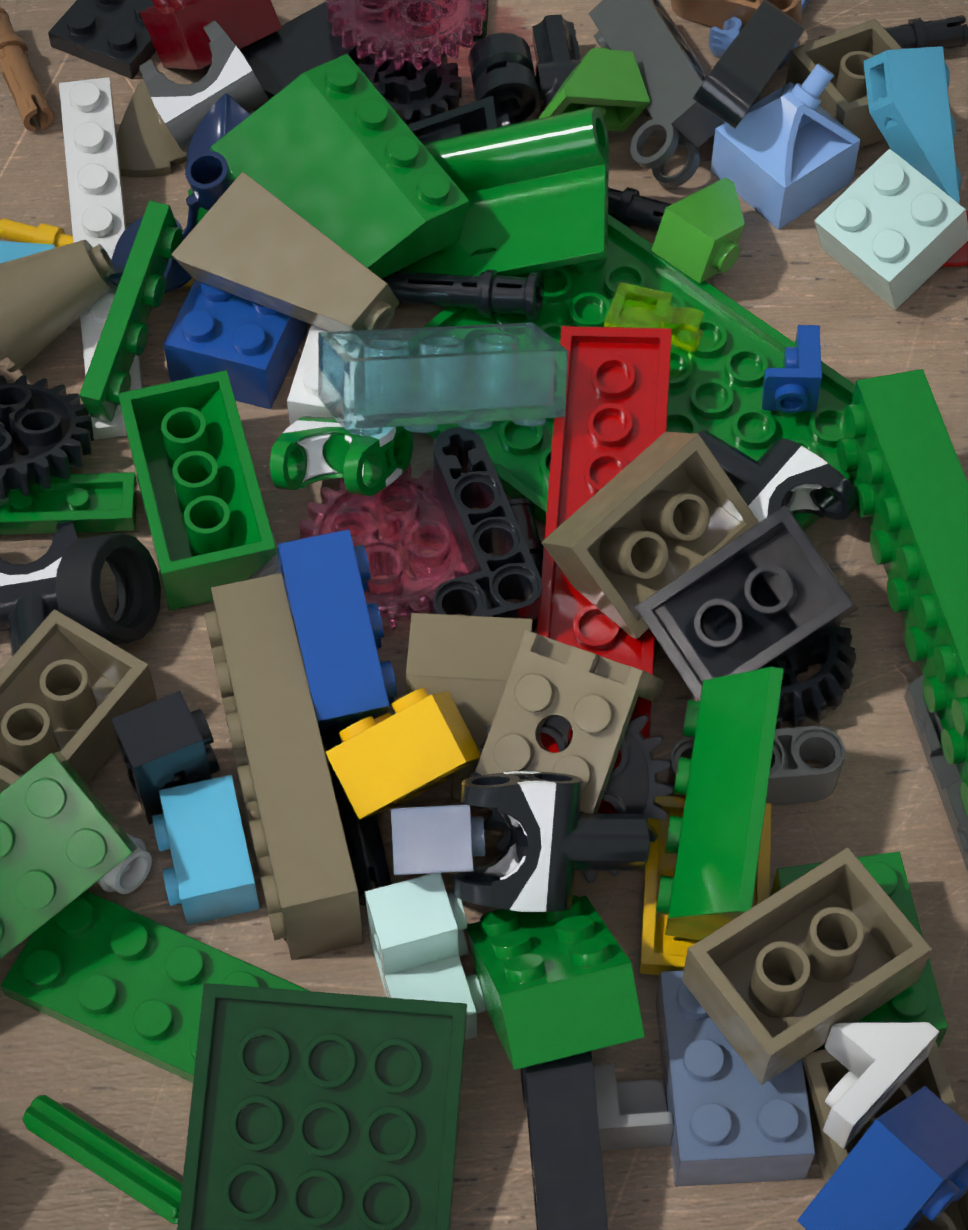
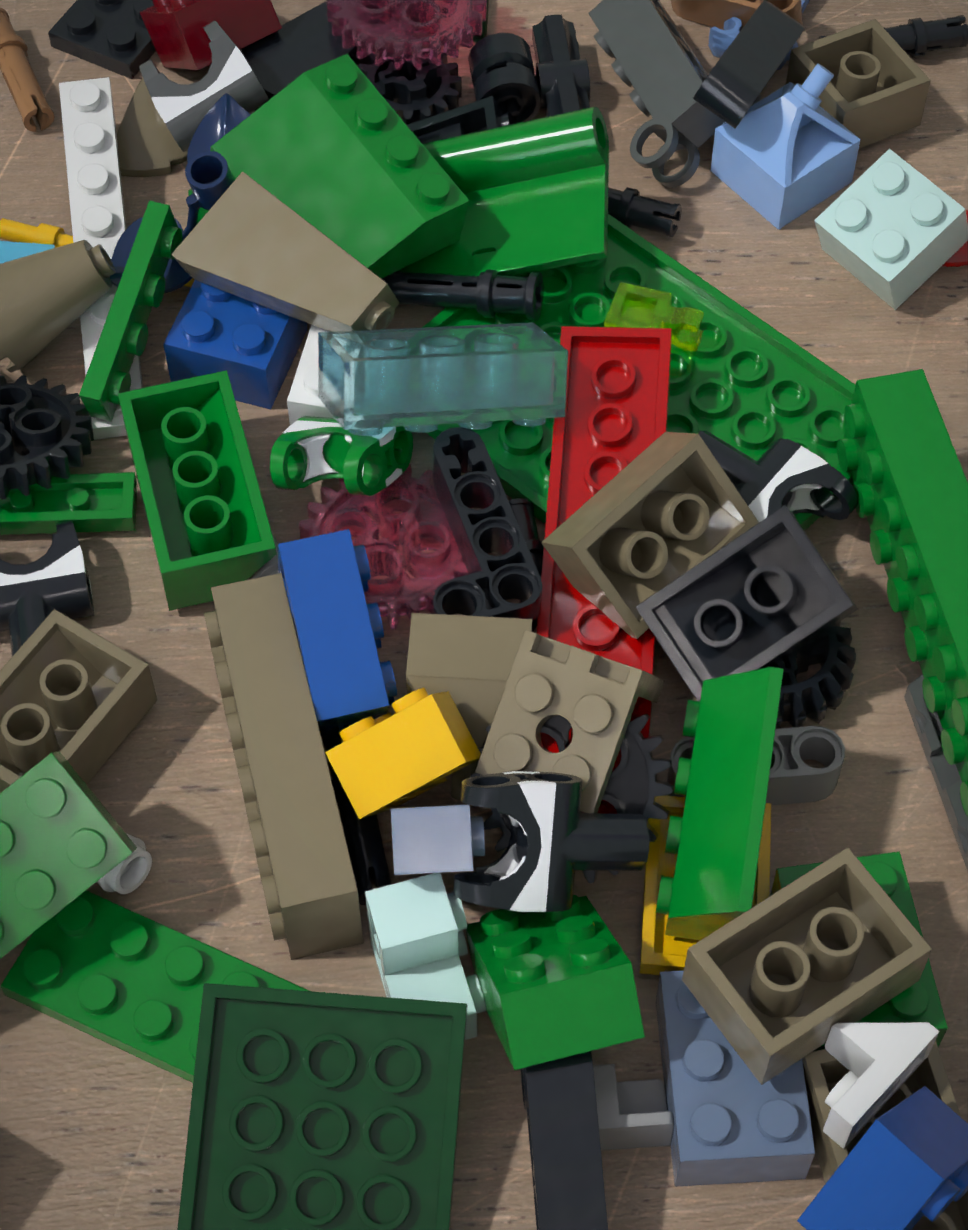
(105, 1156): green axle -> none
(136, 583): black tyre -> none
(164, 749): black brick -> none
(207, 850): medium azure brick -> none
(603, 81): bright green slope -> none
(702, 231): bright green slope -> none
(799, 381): blue bracket -> none
(913, 111): medium azure slope -> none

